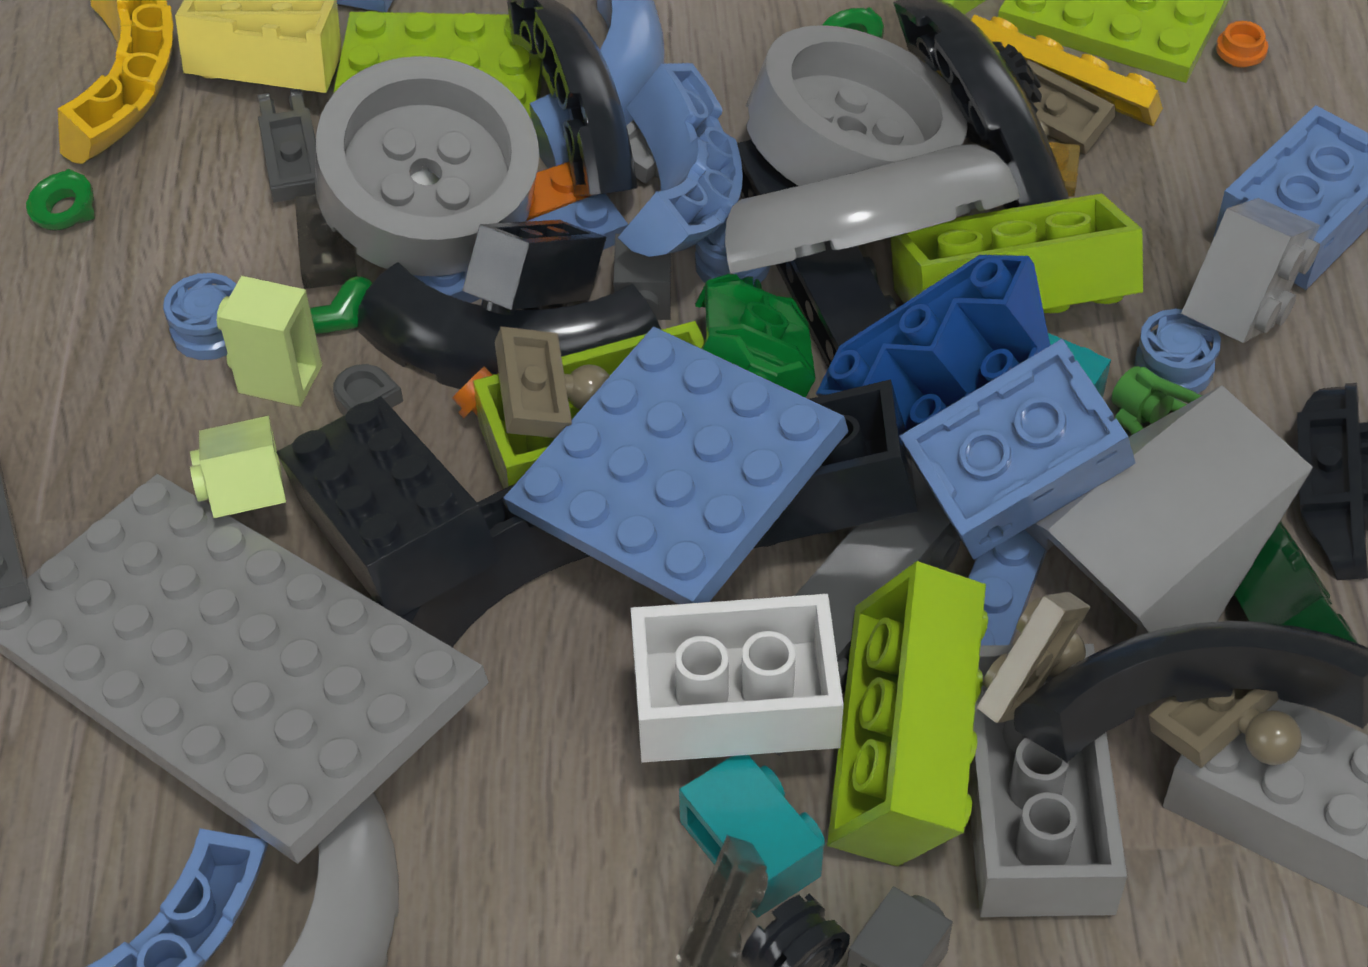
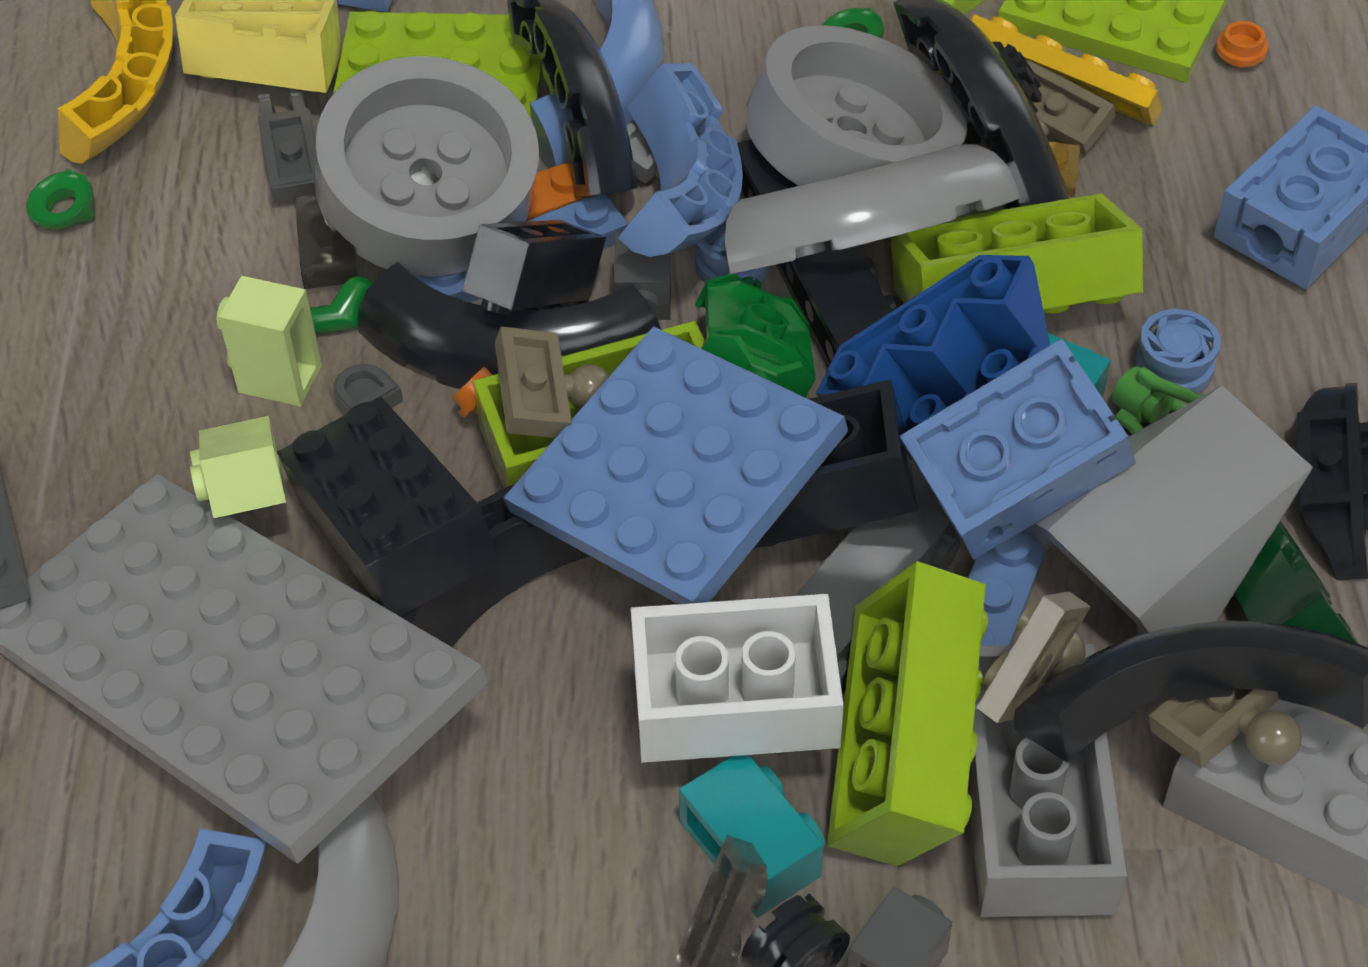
(194, 314): medium blue wheel -> none
(1252, 269): light grey brick -> none

